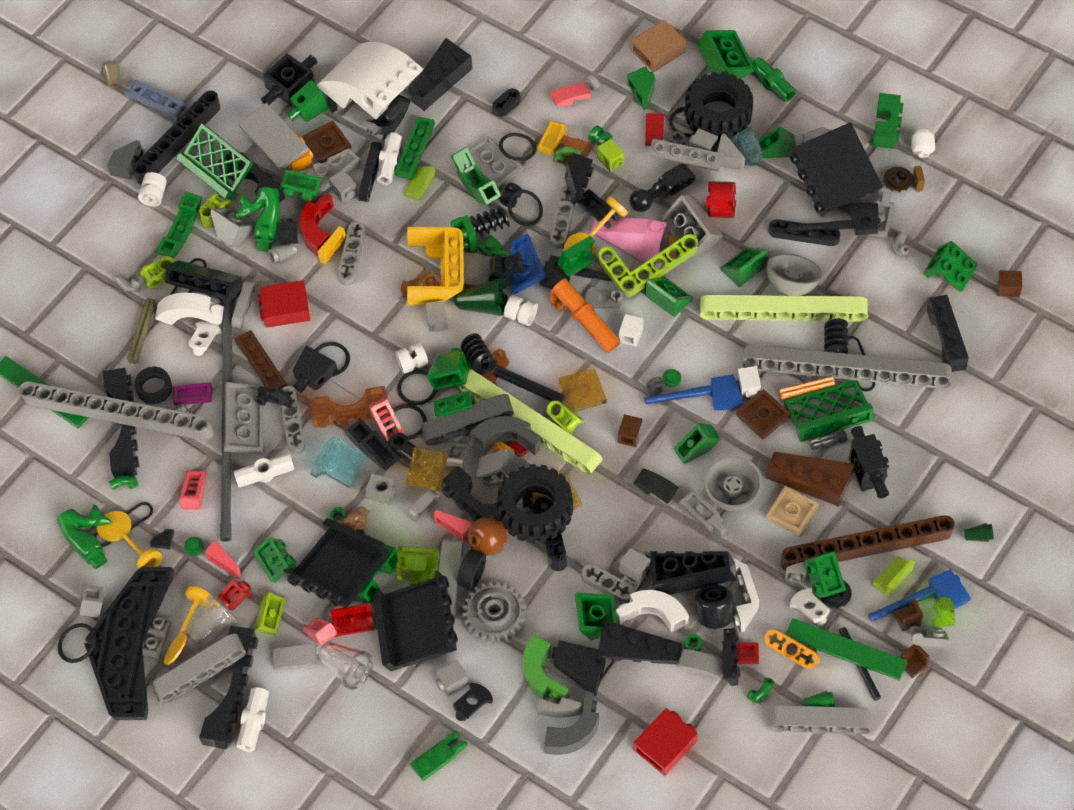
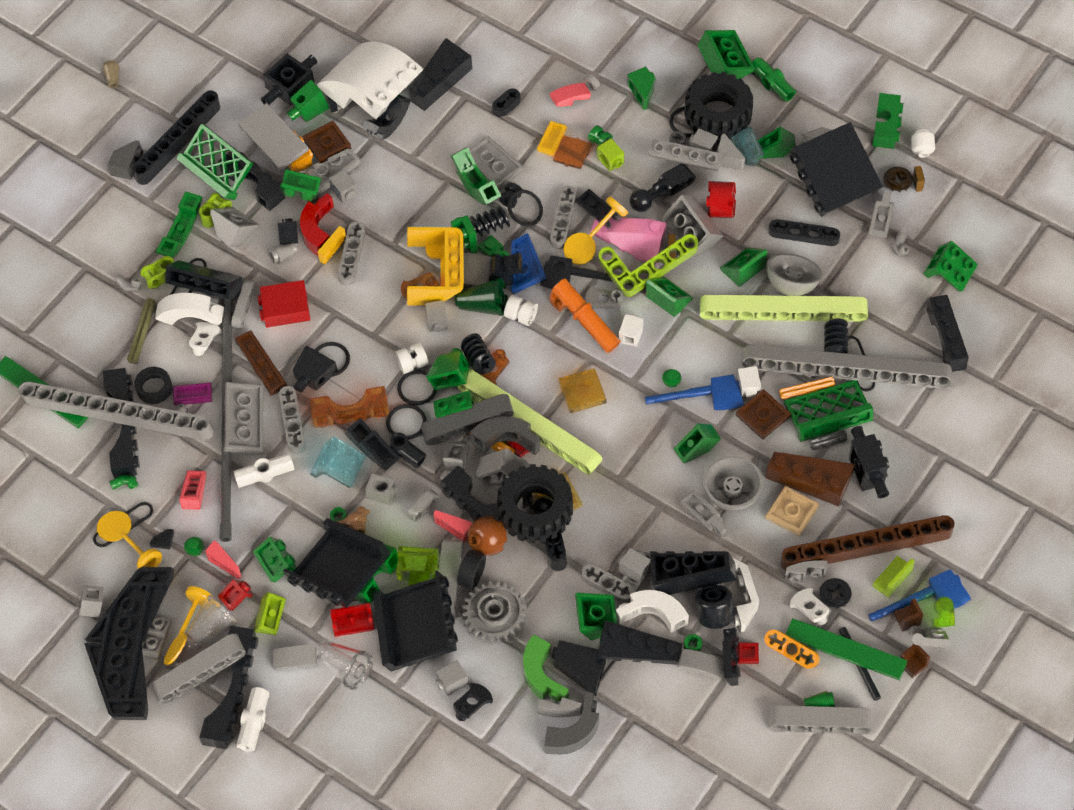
(84, 542): green piece -> none
(87, 653): black tyre -> none
(152, 189): white wheel -> none
(155, 99): sand blue plate -> none
(267, 222): green piece -> none
(268, 395): black piece -> none
(320, 630): coral slope -> none
(370, 172): black beam -> none
(378, 404): coral slope -> none
(389, 158): white piece -> none
(414, 148): green plate -> none
(420, 182): lime slope -> none
(427, 469): clear yellow plate -> none
(437, 756): green hinge -> none
(519, 135): black tyre -> none
(528, 384): black axle -> none
(564, 152): bright green arm -> none
(567, 418): lime piece -> none
(577, 176): black slope -> none
(577, 257): green bracket -> none
(629, 430): reddish brown panel -> none
(654, 127): red tile -> none
(655, 385): dark grey bush -> none
(655, 483): pearl dark grey slope -> none
(658, 45): medium nougat brick -> none
(665, 741): red brick -> none
(764, 691): green arm -> none
(825, 575): green bracket -> none
(863, 221): black piece -> none
(981, 533): dark green cone -> none
(1010, 283): reddish brown panel -> none

